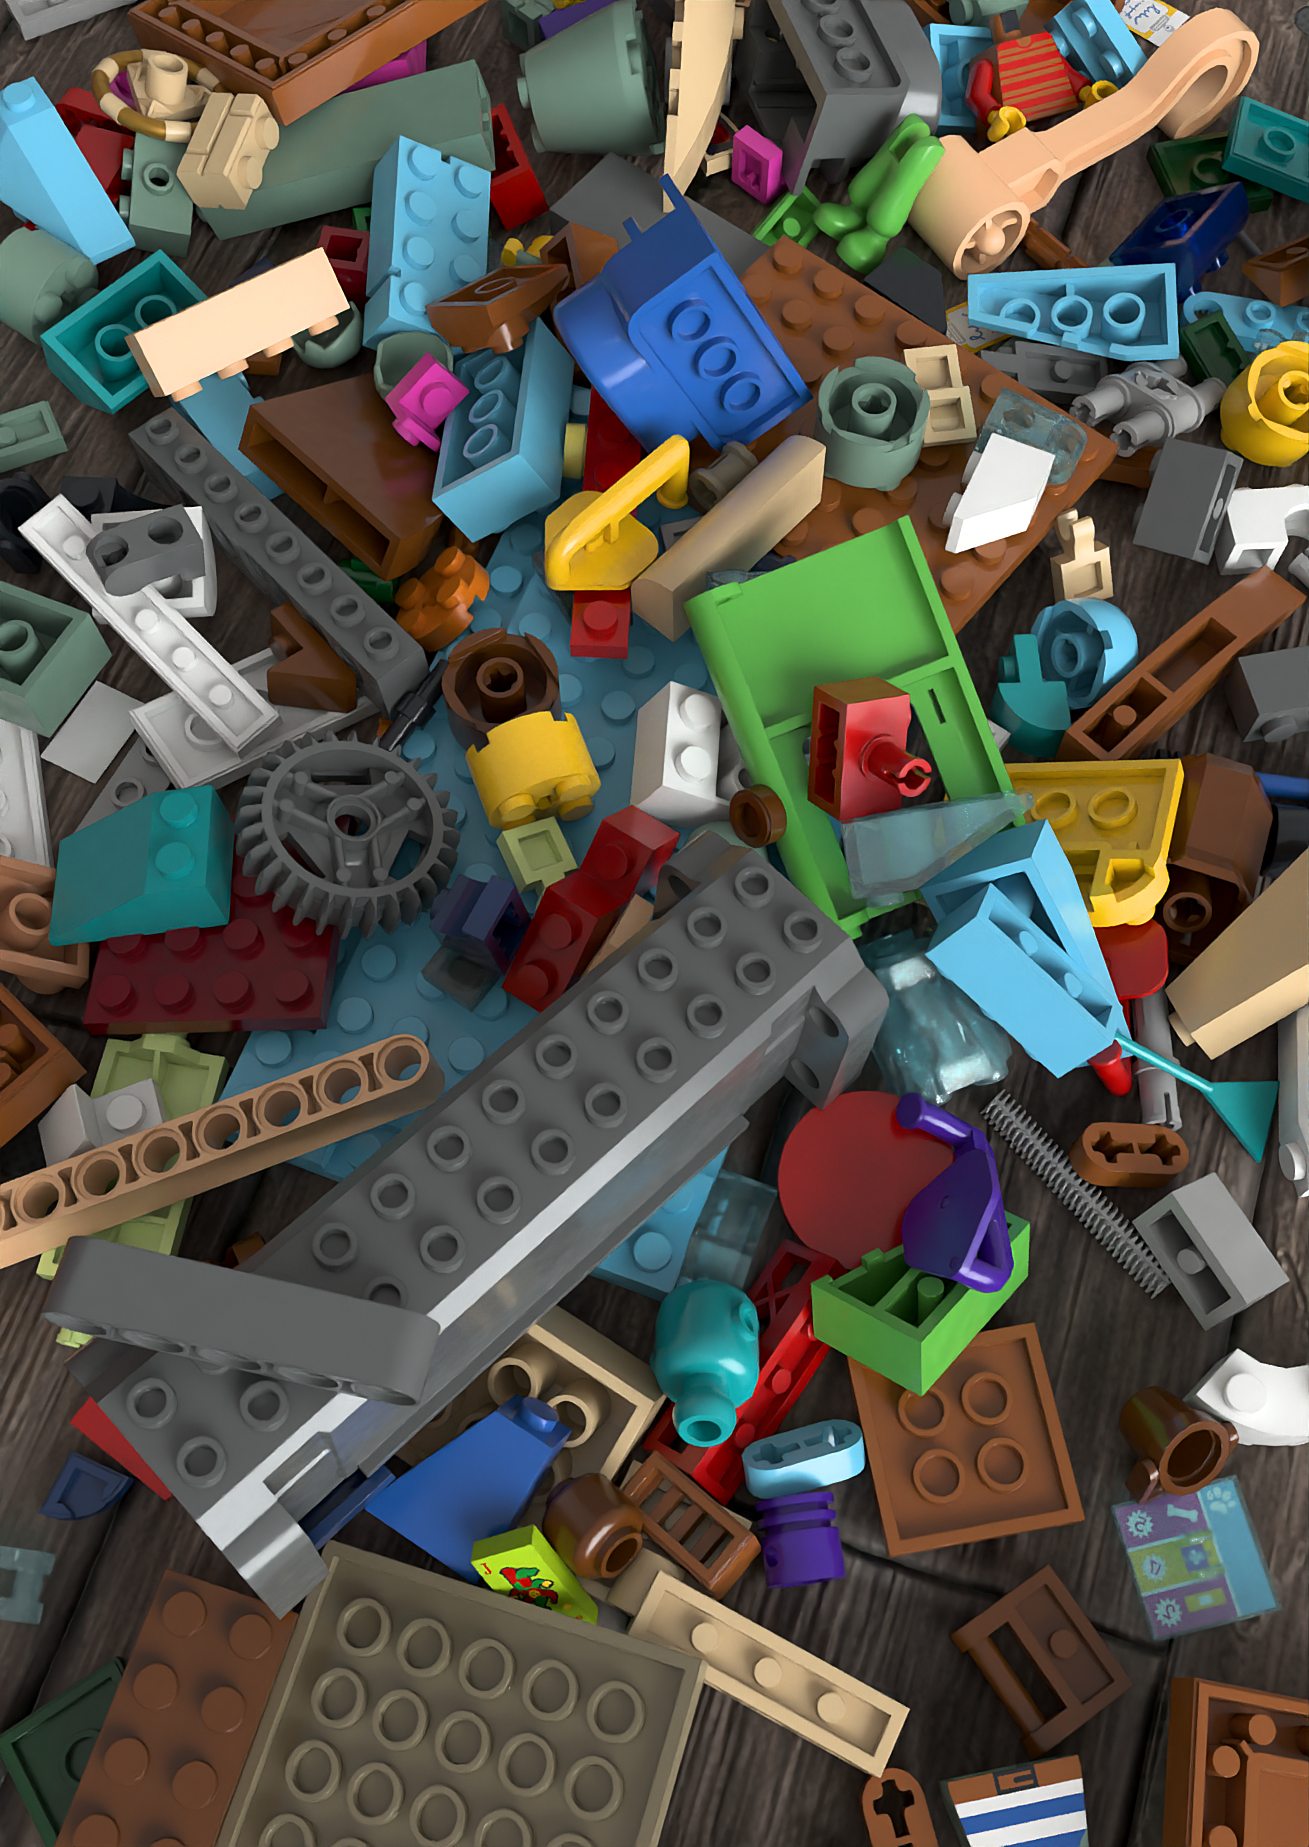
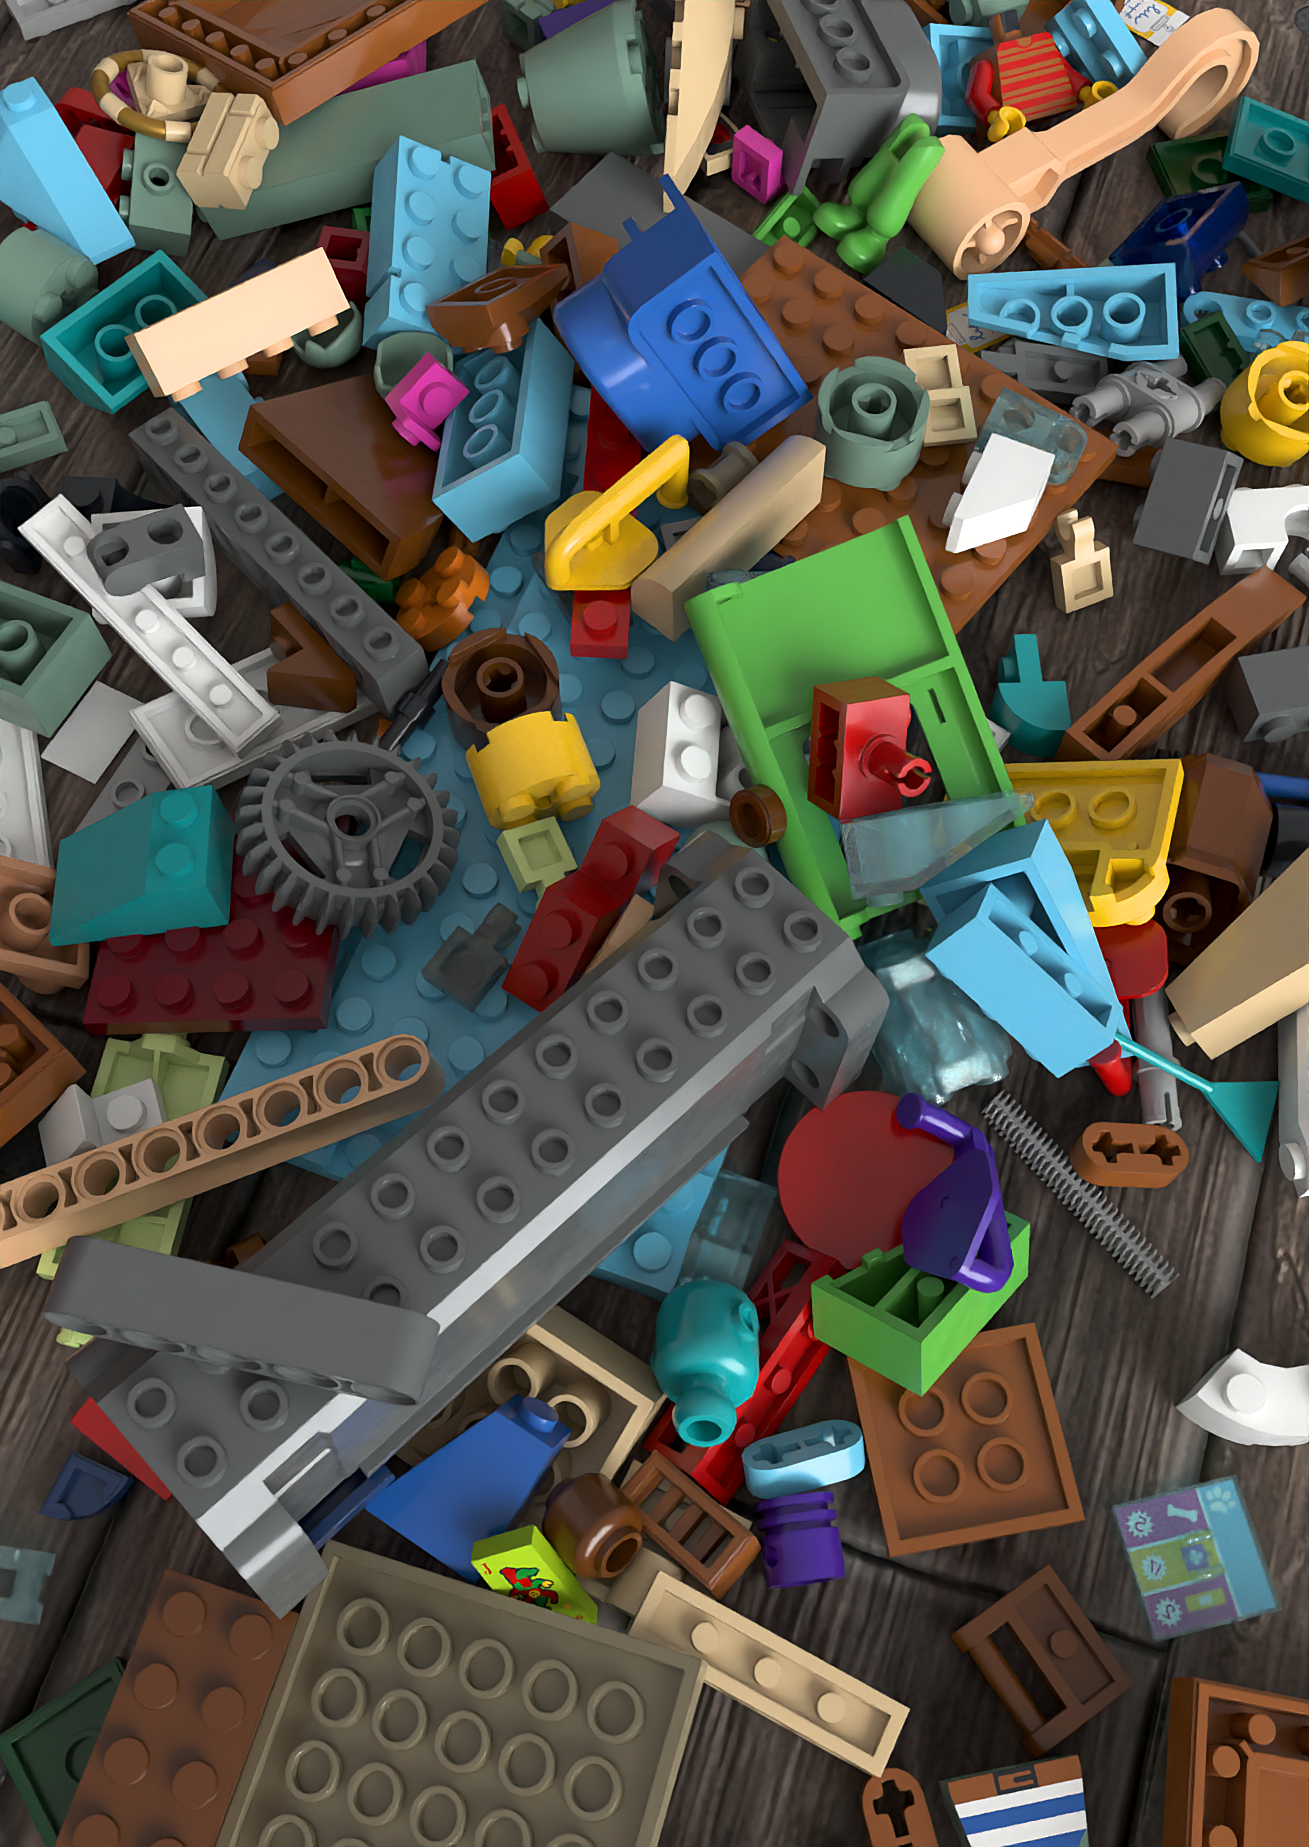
(481, 921): dark blue arch -> none
(574, 450): light yellow tile -> none
(1086, 646): medium azure cylinder -> none
(1176, 1445): reddish brown piece -> none
(1210, 1250): light grey brick -> none

